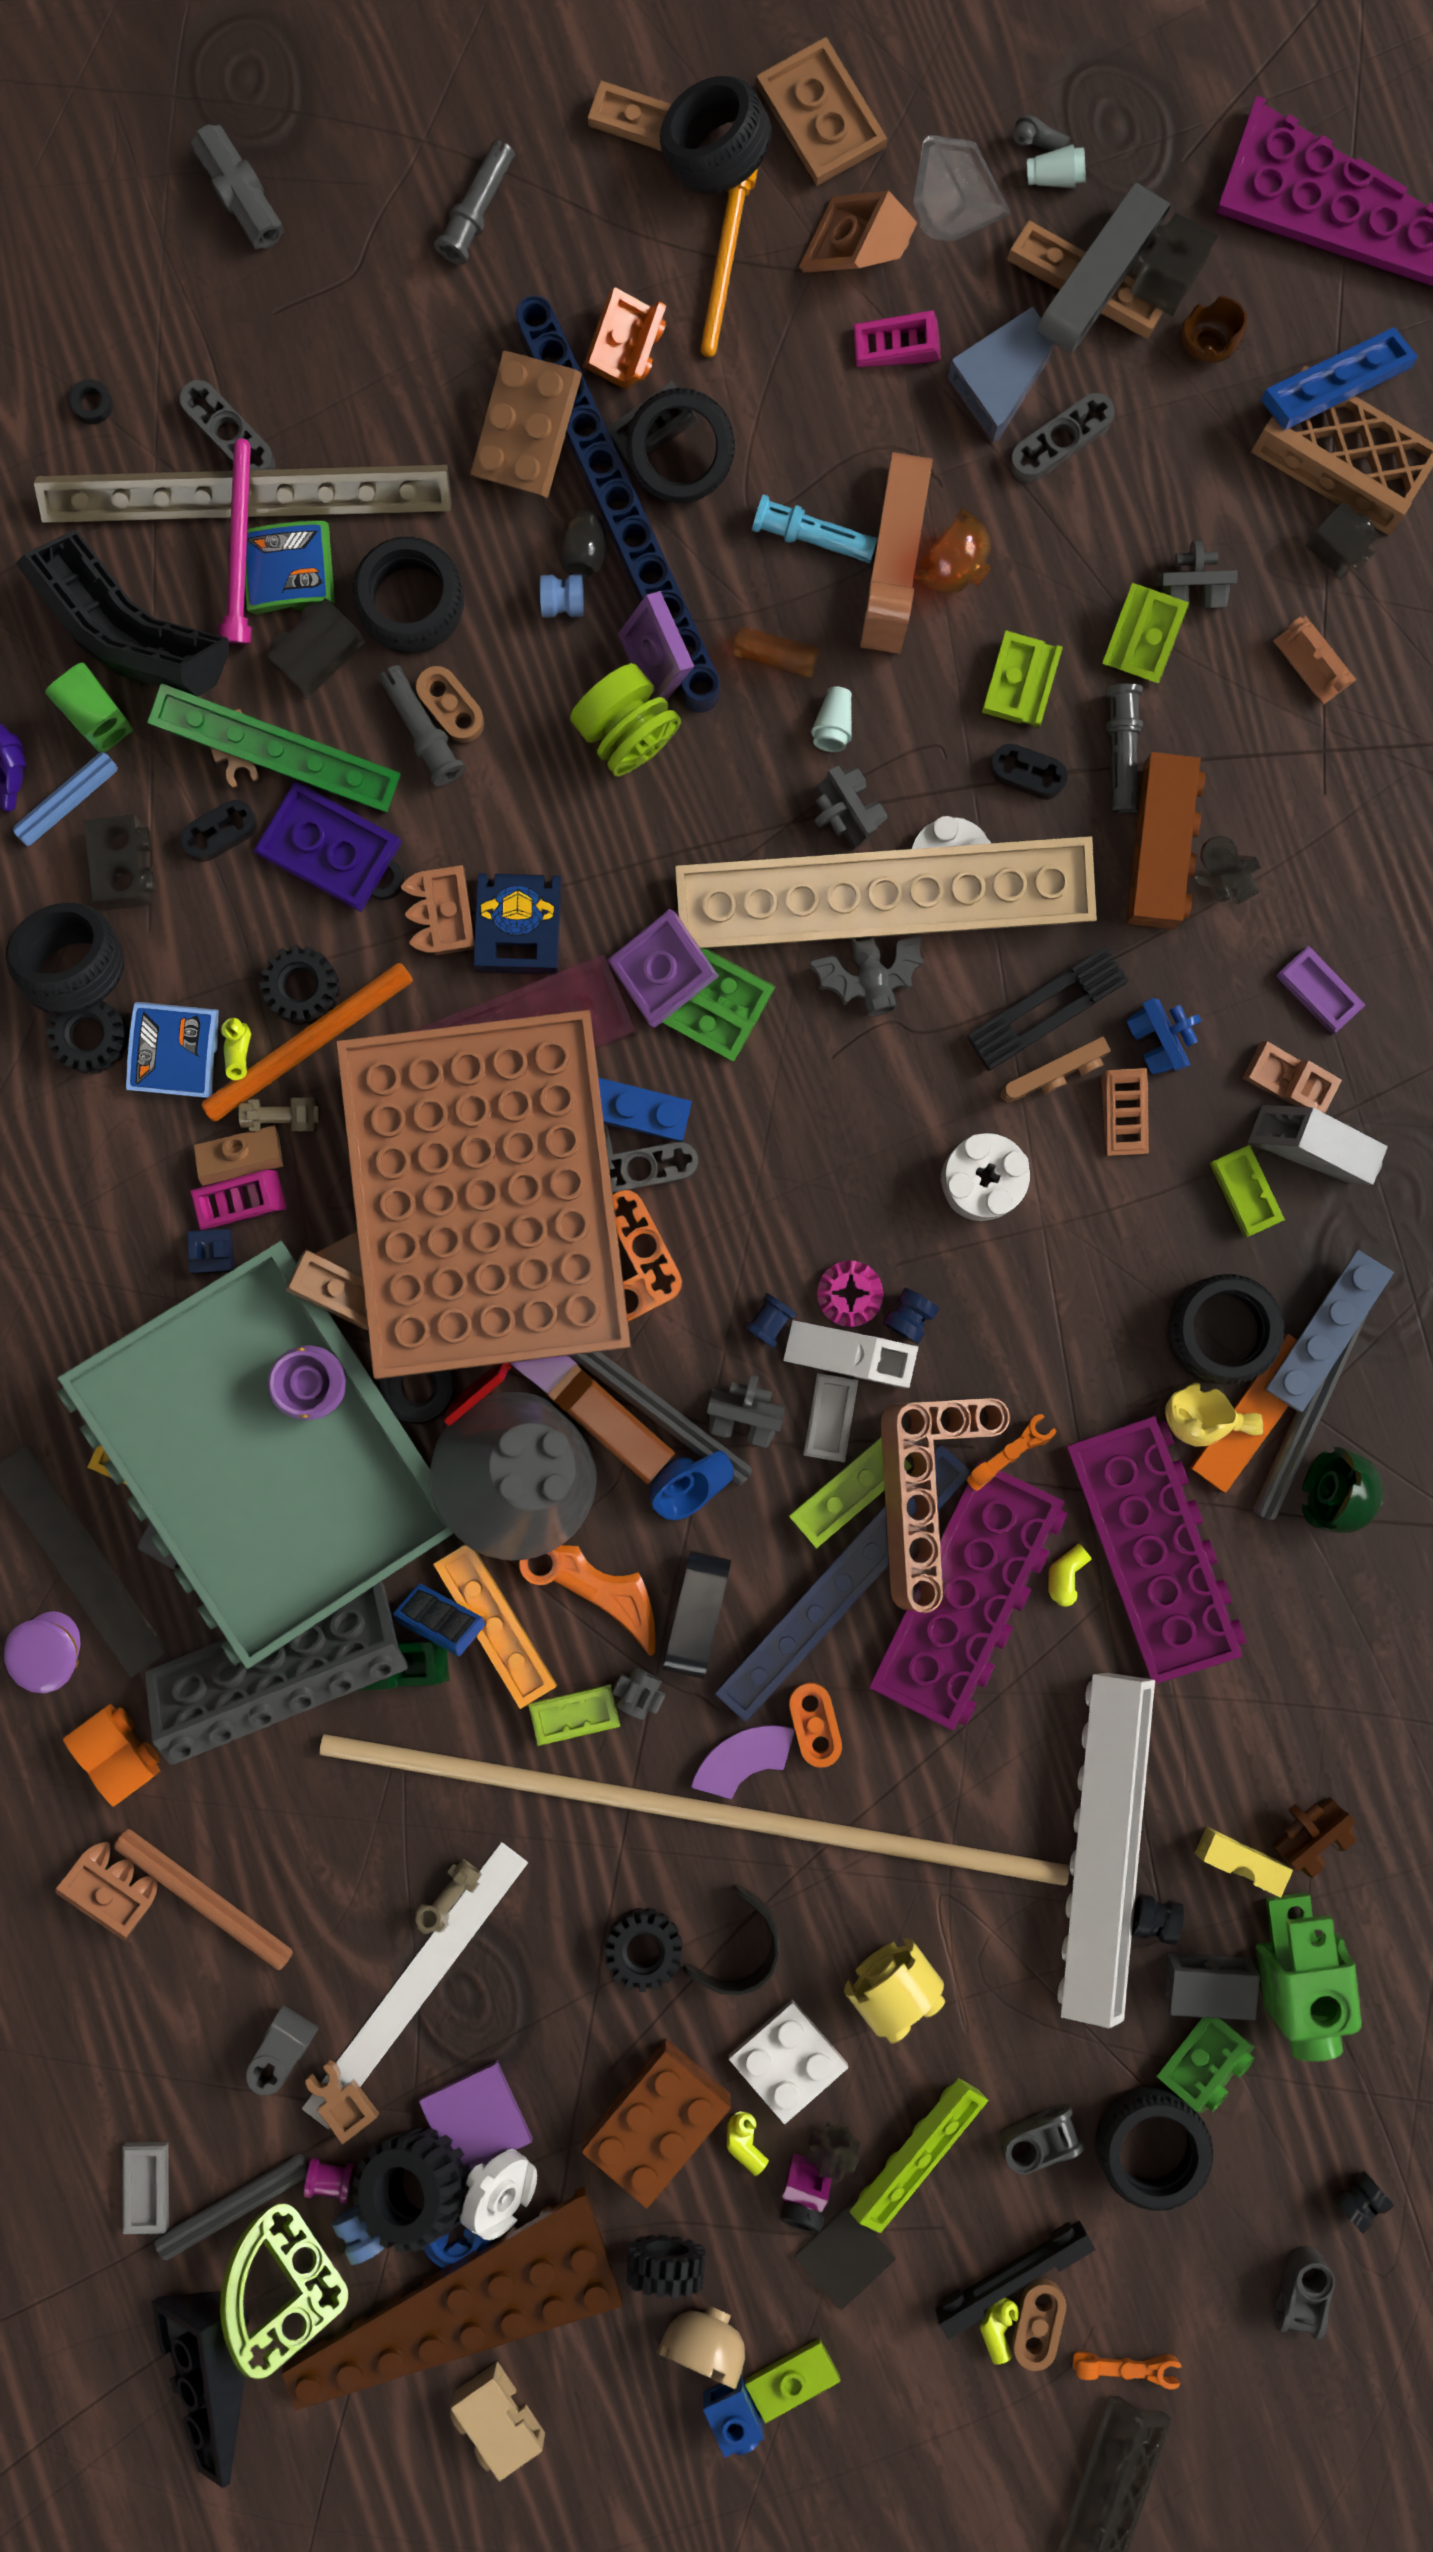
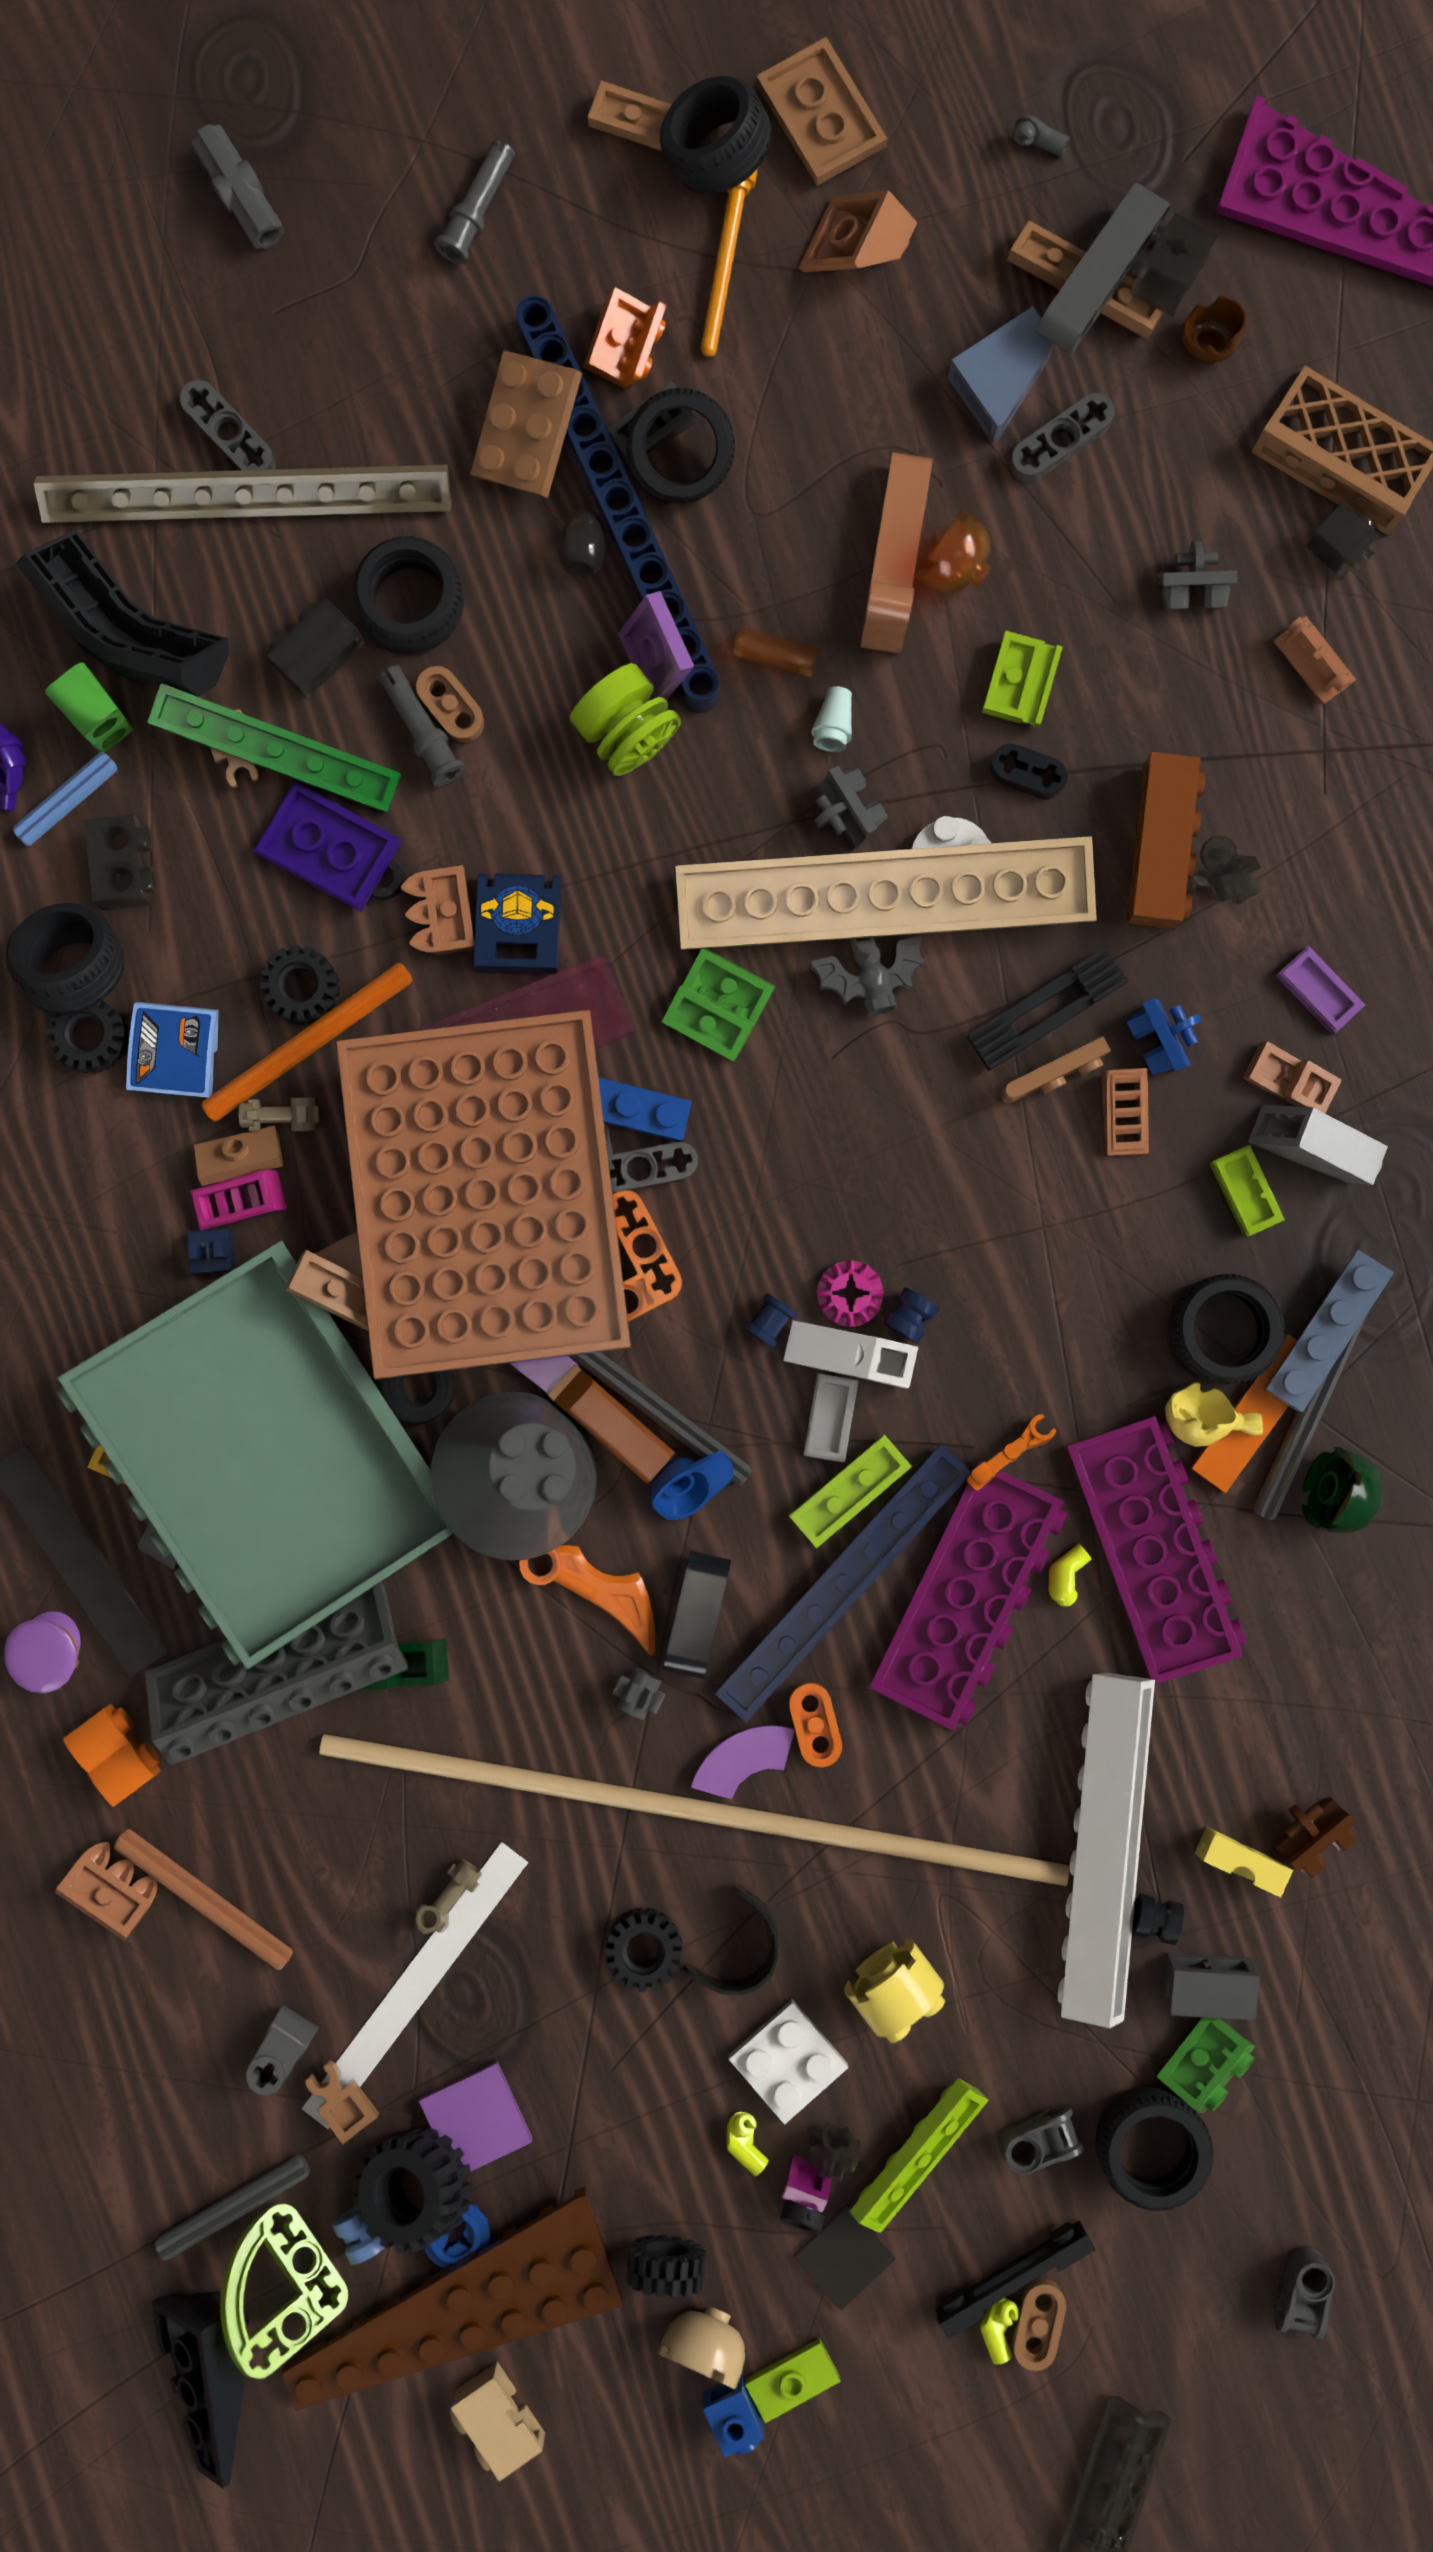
(84, 388): black piece -> none
(145, 2187): light grey tile -> none
(214, 822): black beam -> none
(235, 624): dark pink piece -> none
(235, 1047): neon yellow arm -> none
(288, 566): slope -> none
(306, 1382): medium lavender piece -> none
(329, 2180): magenta bush -> none
(439, 1619): tile -> none
(476, 1391): red piece -> none
(497, 2193): white plate -> none
(503, 1634): light orange plate -> none
(561, 595): medium blue wheel -> none
(574, 1714): lime plate -> none
(656, 2123): dark orange brick -> none
(662, 968): medium lavender tile -> none
(748, 1406): dark grey hips -> none
(795, 525): medium azure pin -> none
(899, 355): dark pink slope -> none
(922, 1487): nougat beam -> none
(955, 189): clear slope -> none
(1008, 1170): white brick -> none
(1058, 168): light aqua cone -> none
(1090, 2366): orange piece -> none
(1124, 731): dark grey pin -> none
(1145, 632): lime plate -> none
(1308, 1980): bright green piece -> none
(1339, 378): blue plate -> none
(1363, 2202): black wheel -> none

